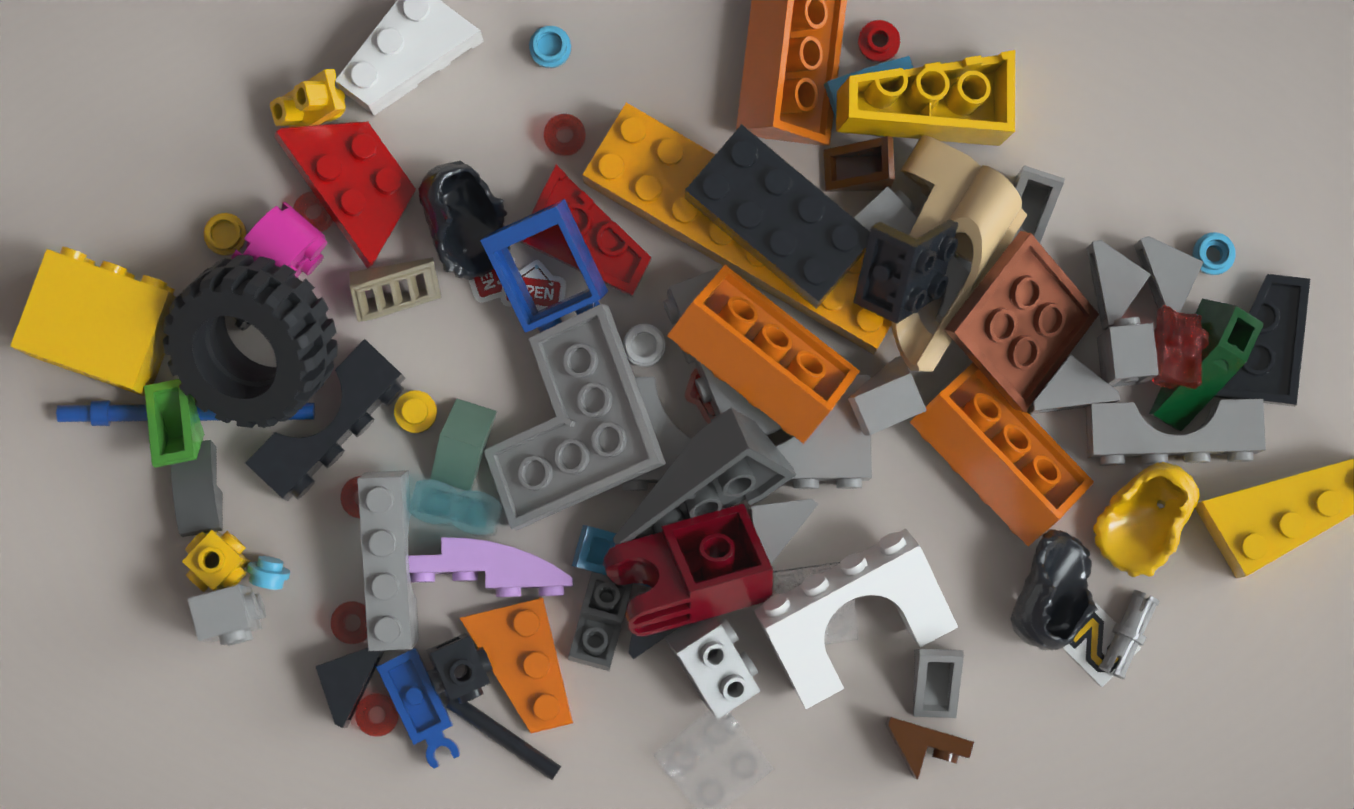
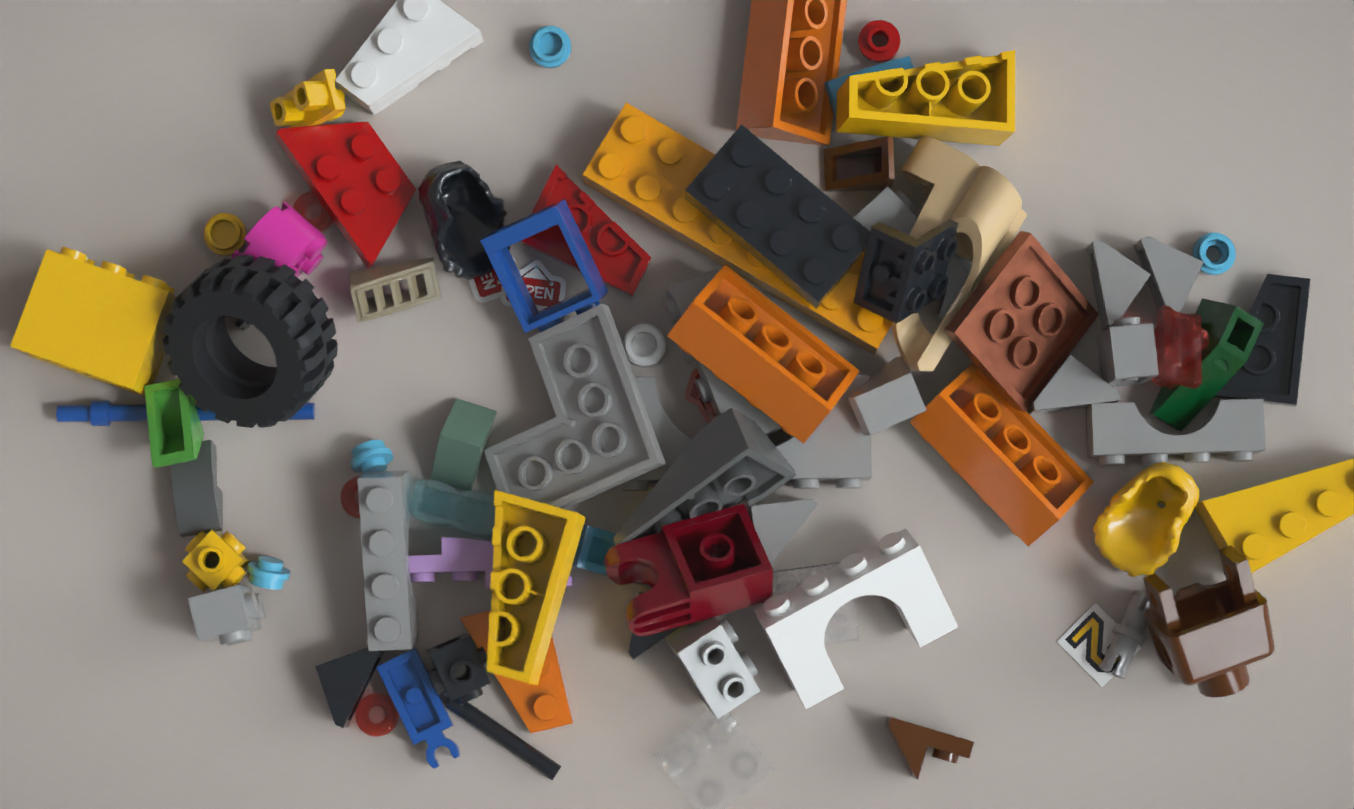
(338, 622): clear red plate -> none
(365, 383): black arch -> none
(371, 457): none -> medium azure plate
(415, 411): yellow plate -> none
(528, 581): none -> yellow wedge
(560, 122): clear red plate -> none
(600, 622): dark grey slope -> none
(937, 682): light grey slope -> none
(1038, 196): light grey slope -> none
(1055, 593): black piece -> none
(1211, 629): none -> reddish brown piece

